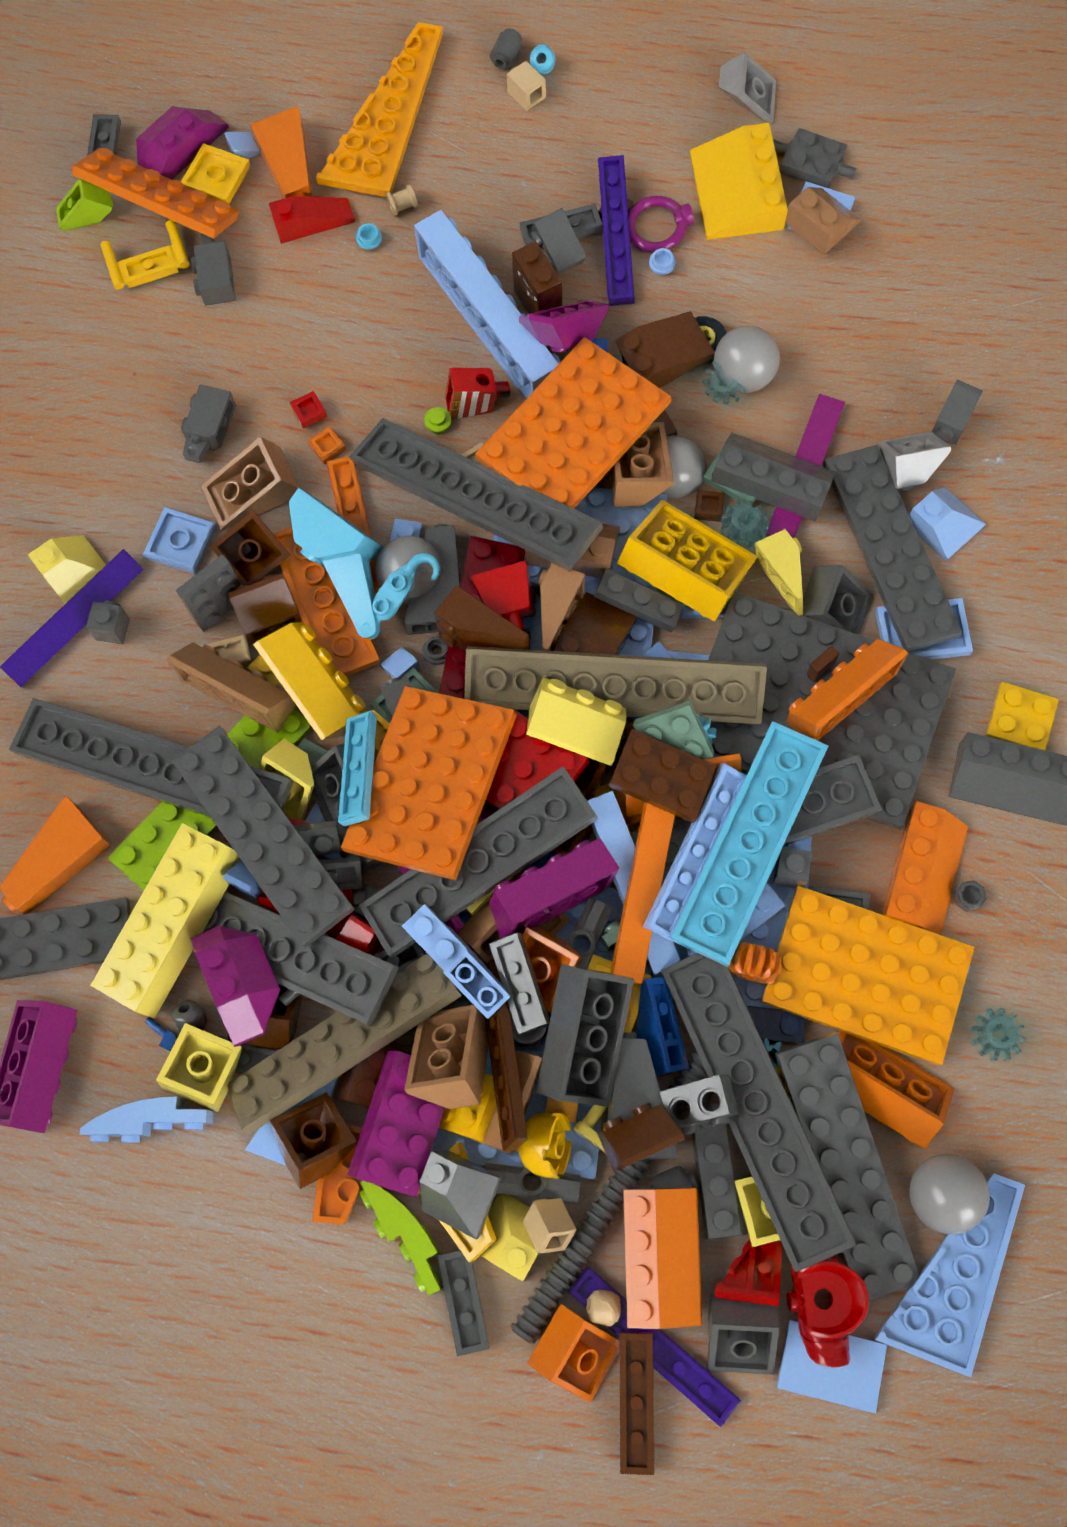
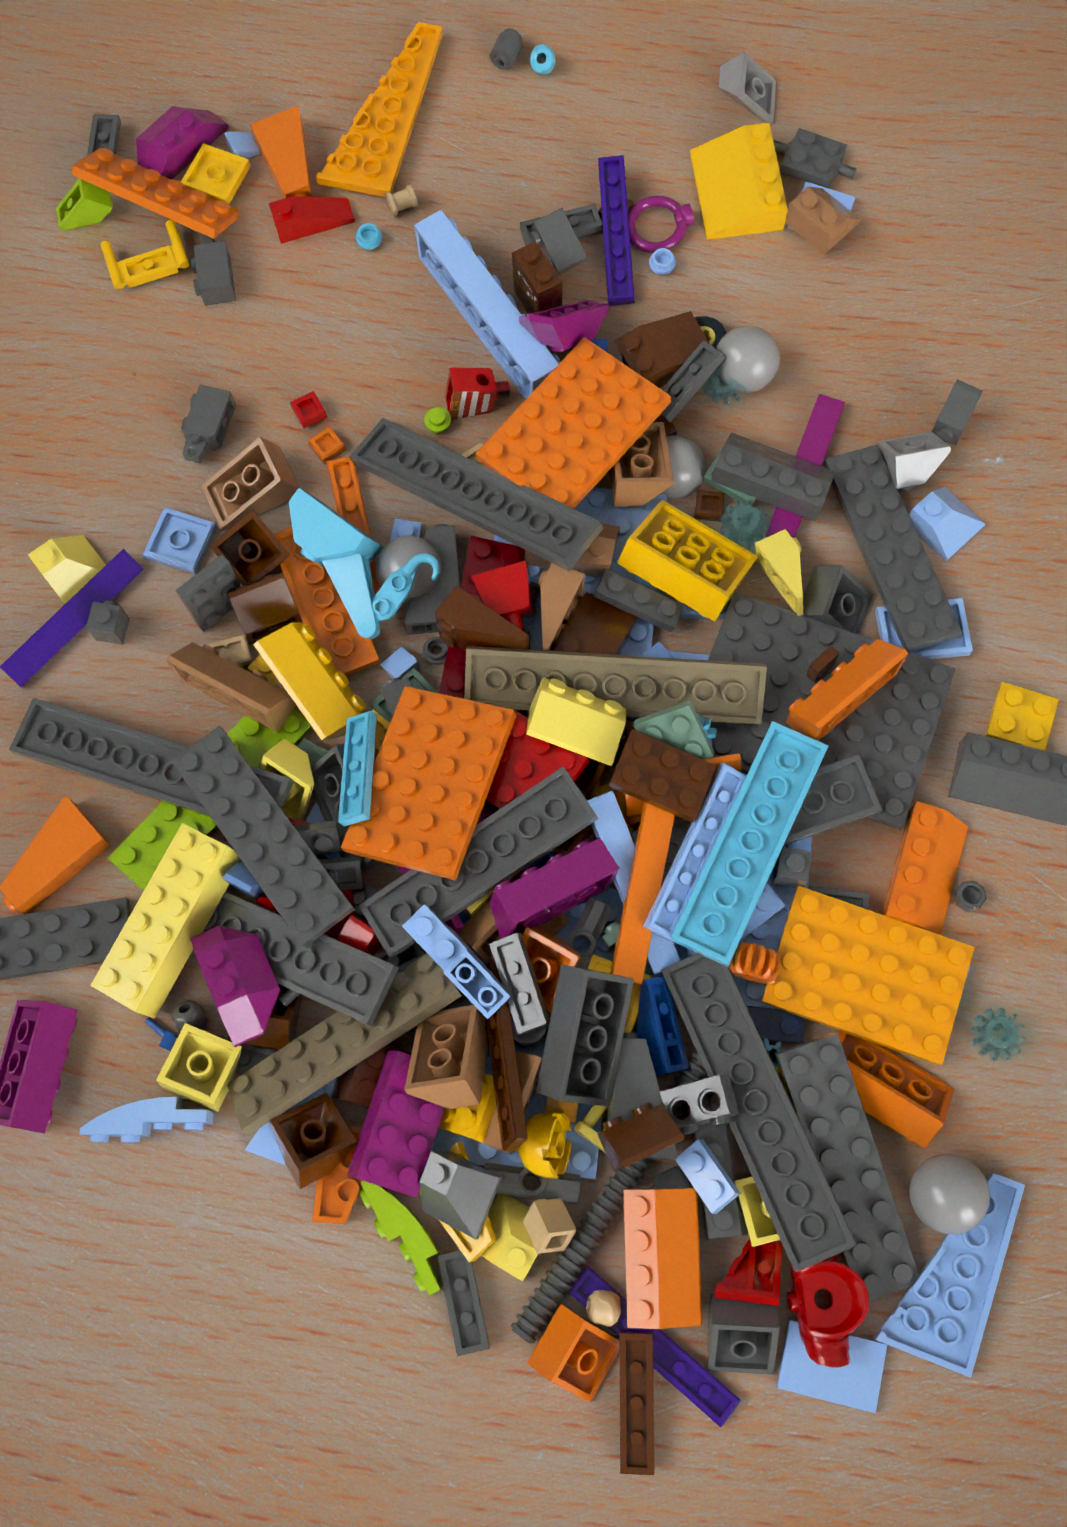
(526, 85): tan brick -> none
(690, 378): none -> dark grey plate
(707, 1176): none -> light blue plate

